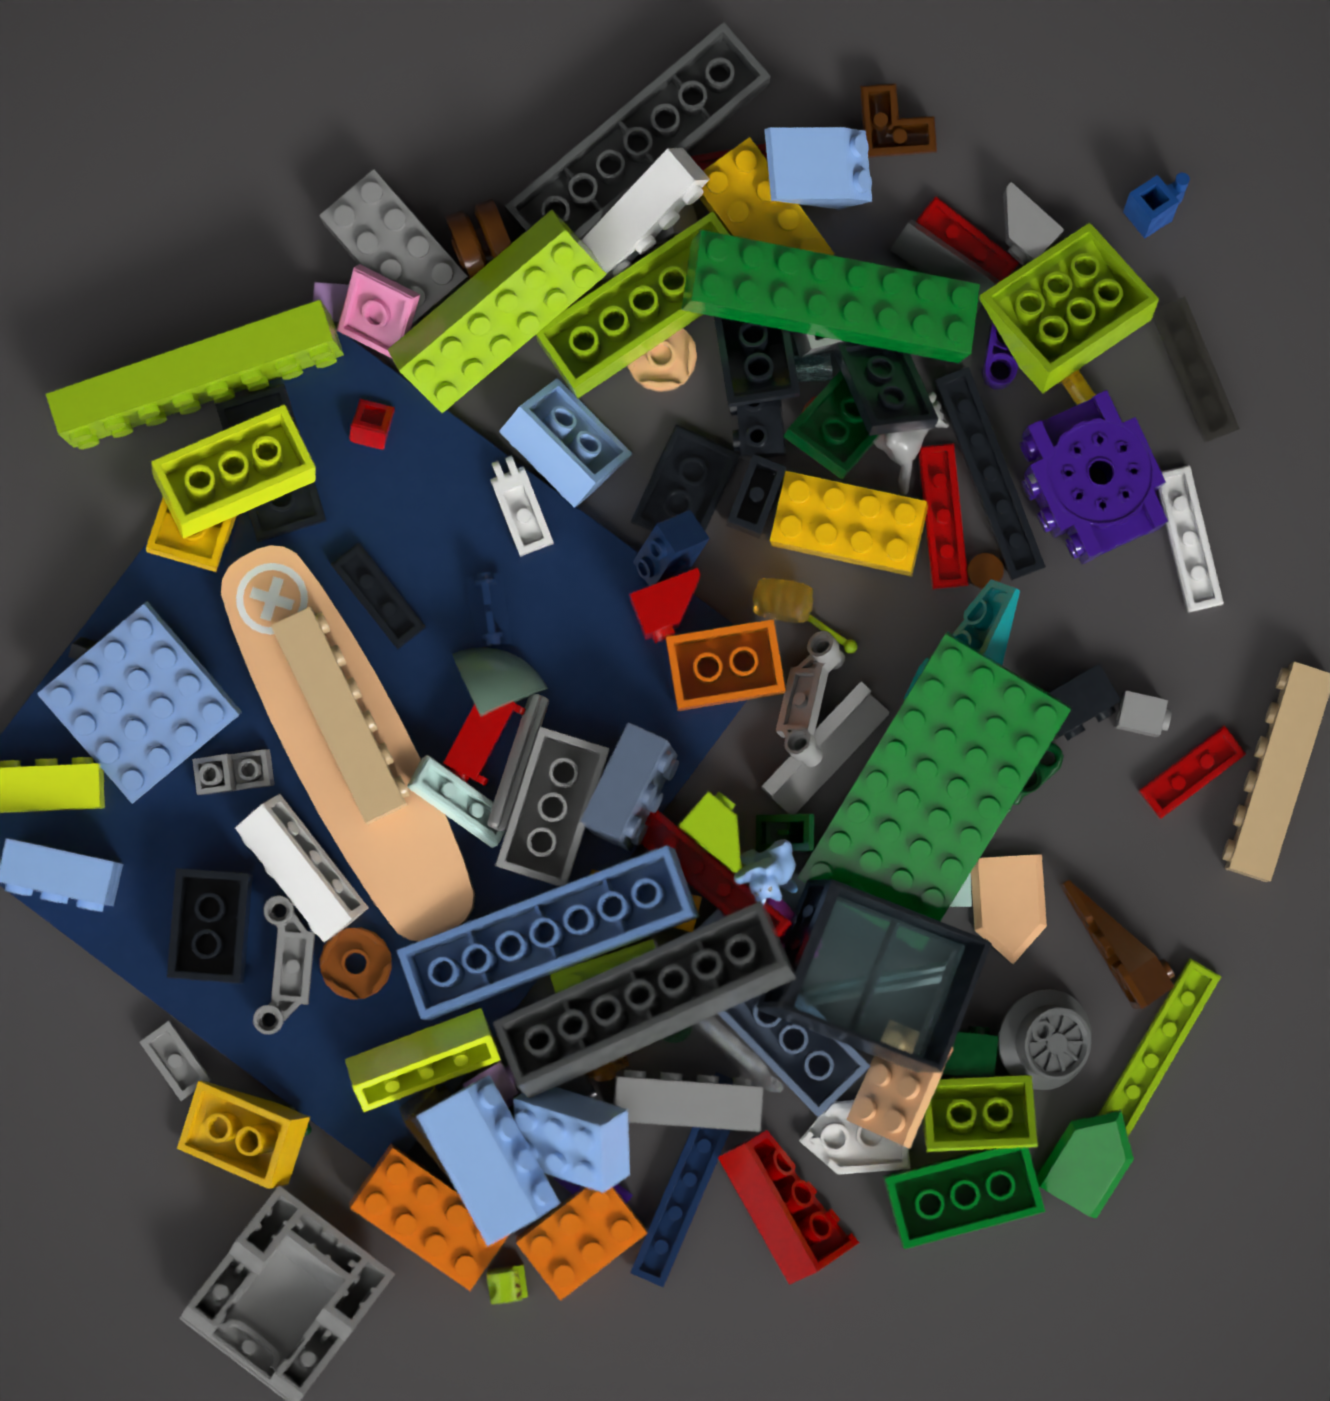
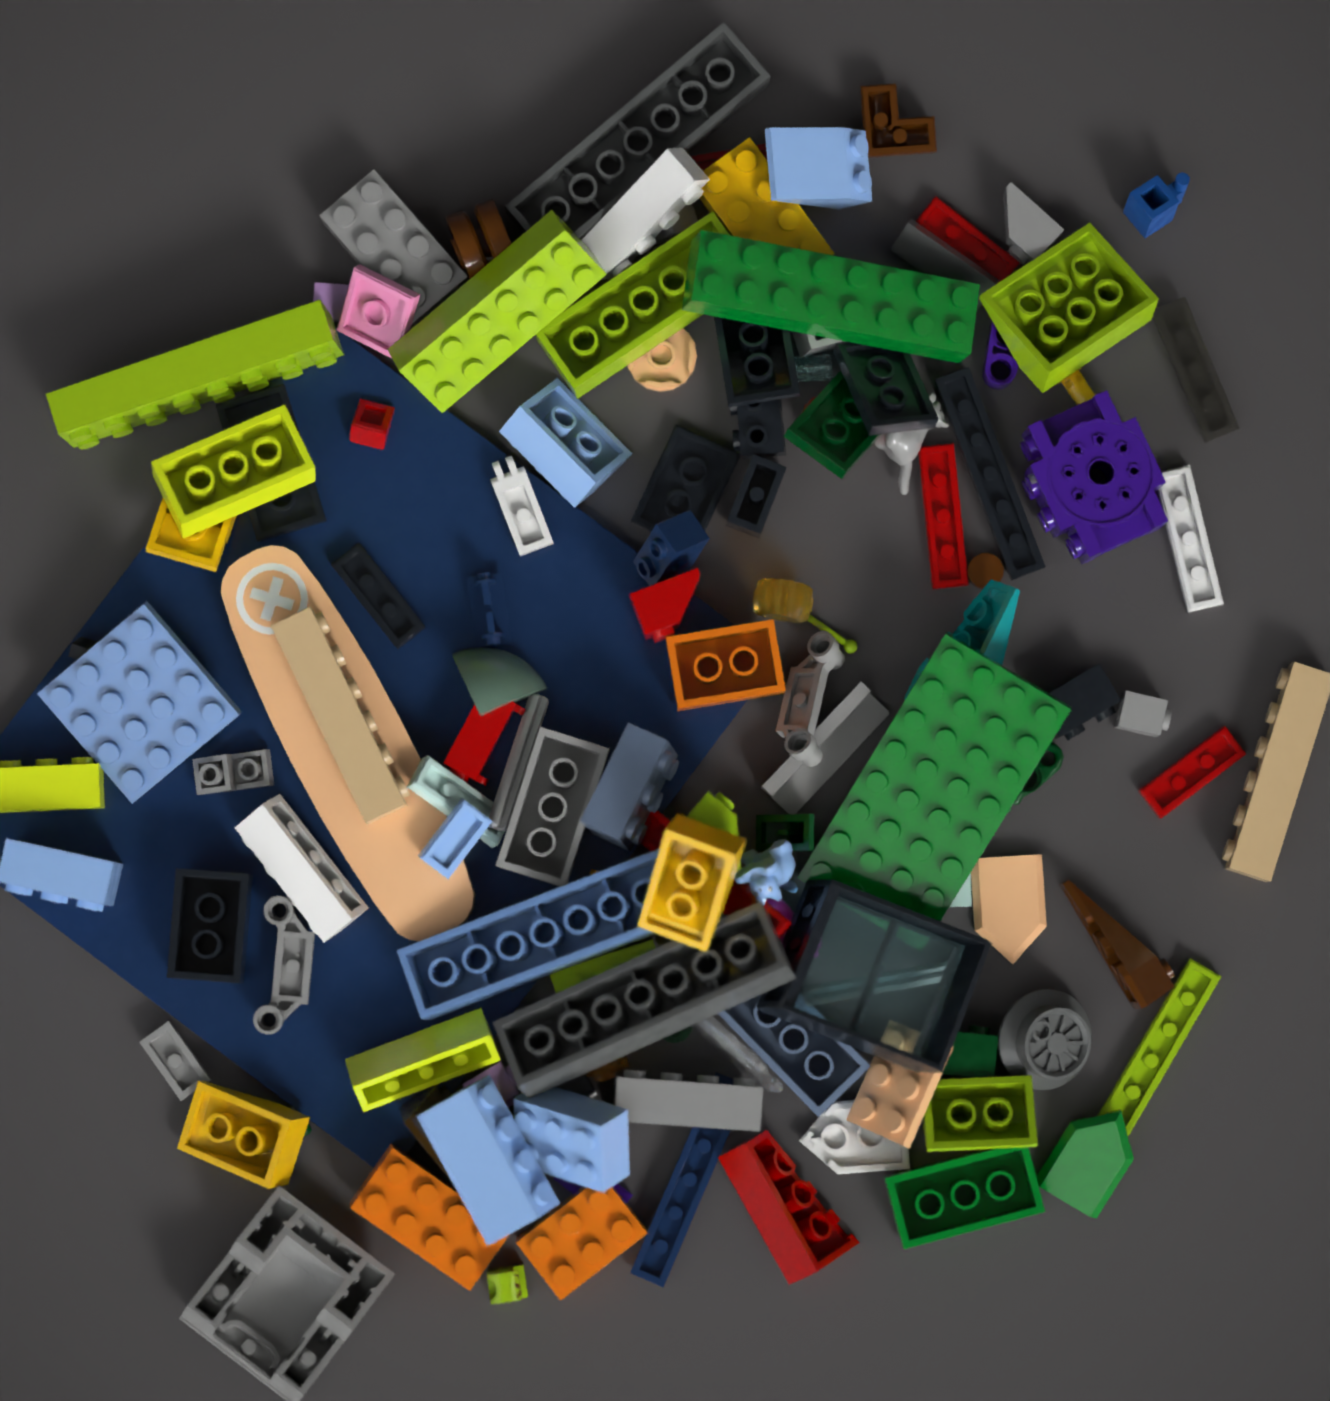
(377, 963): dark orange tile -> none
(455, 838): none -> light blue tile
(691, 881): none -> yellow slope
(848, 523): yellow brick -> none

